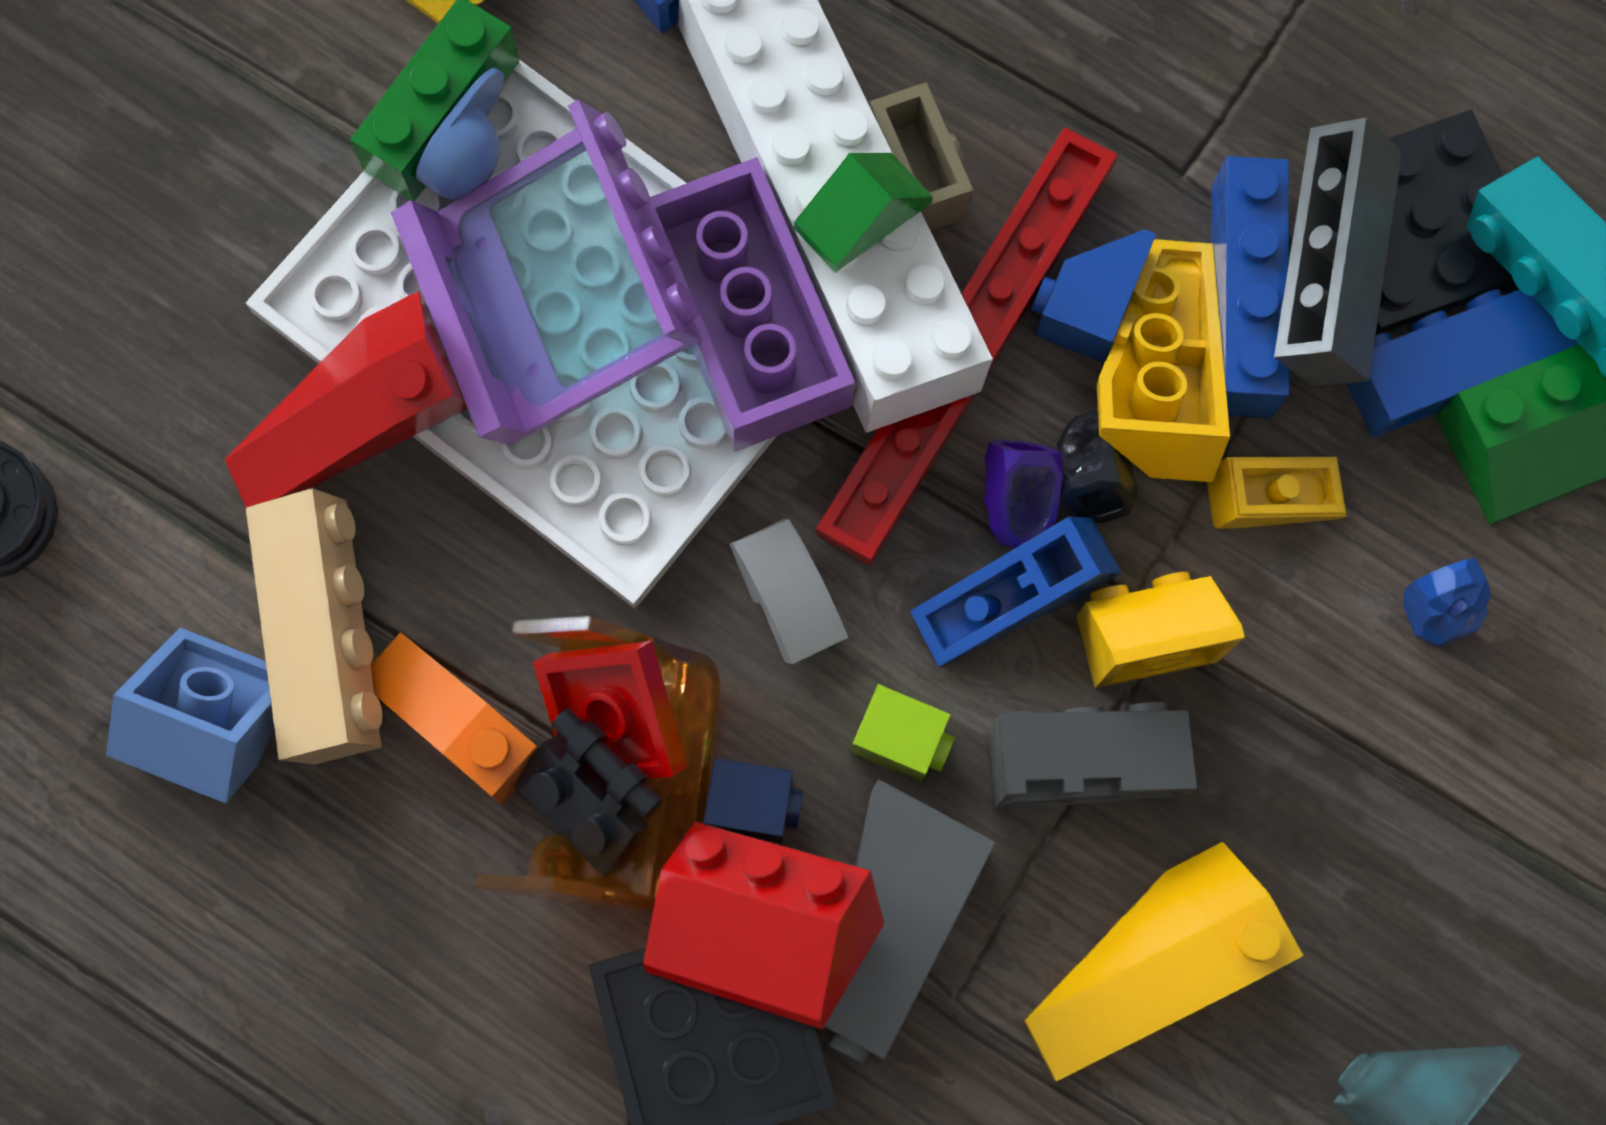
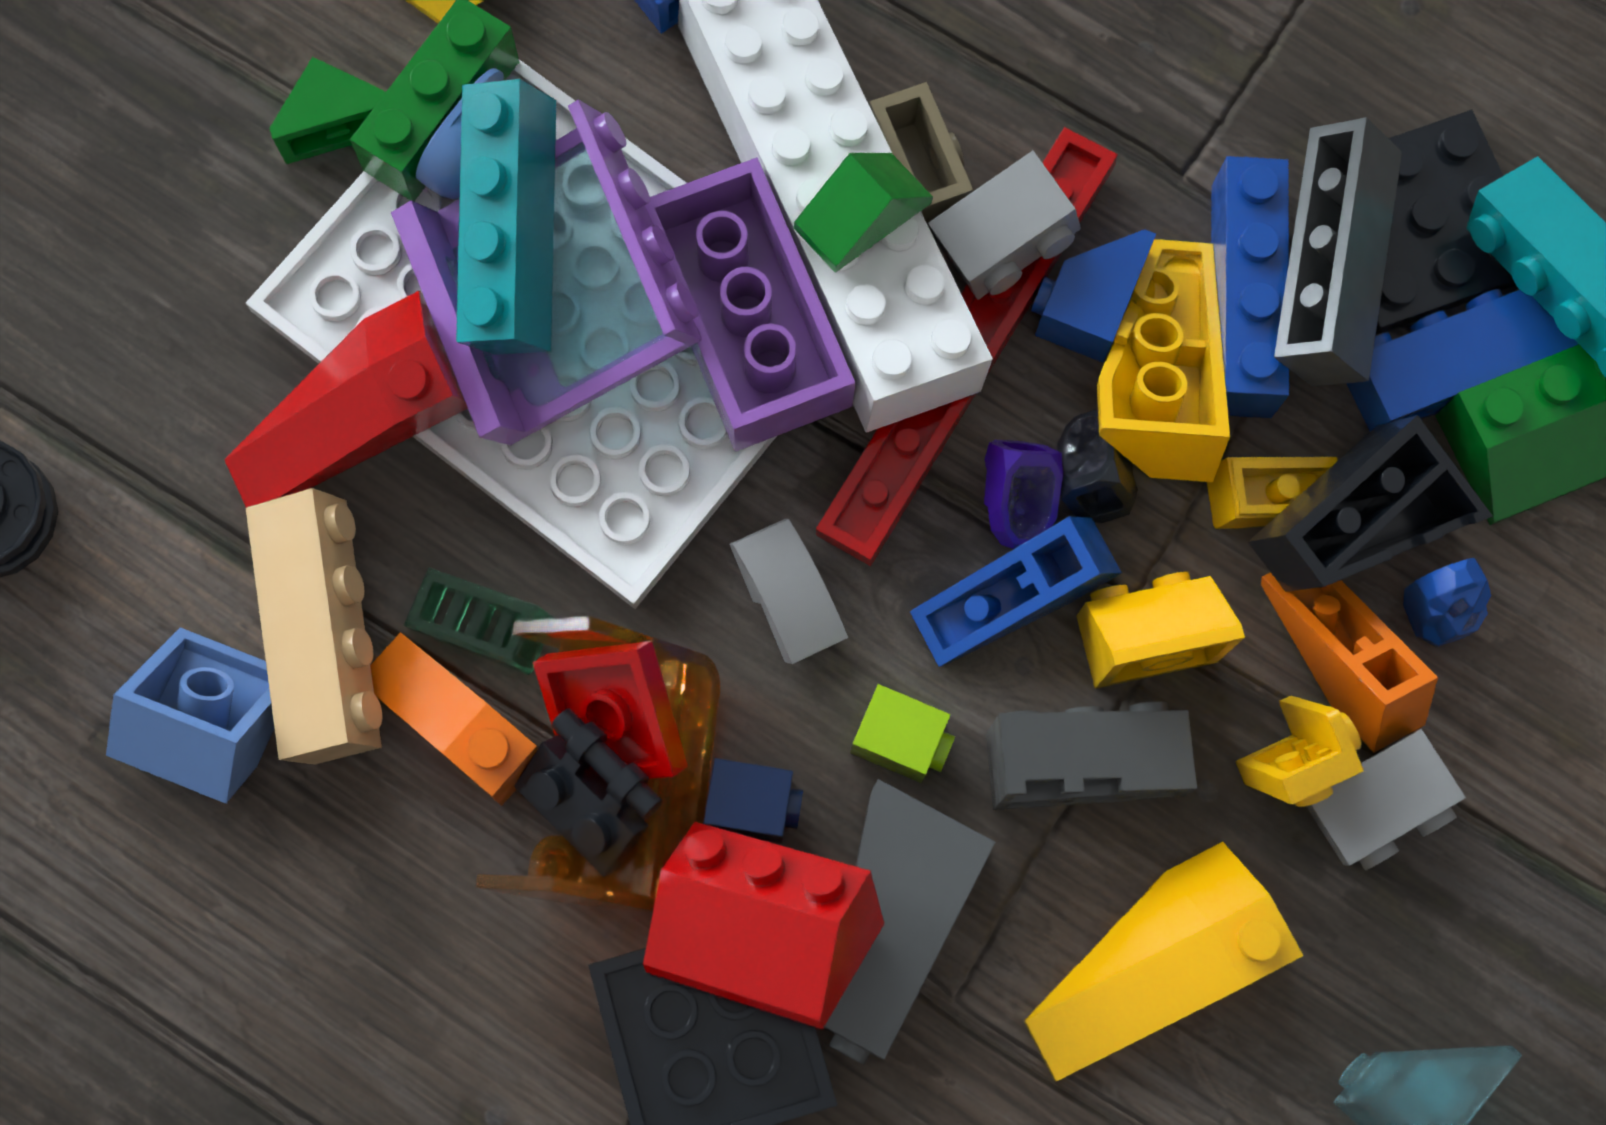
(322, 112): none -> green slope
(502, 647): none -> clear green slope
(506, 218): none -> teal brick
(1006, 226): none -> light grey brick
(1308, 761): none -> yellow bracket
(1356, 660): none -> orange slope
(1369, 506): none -> black wedge
(1394, 794): none -> light grey brick

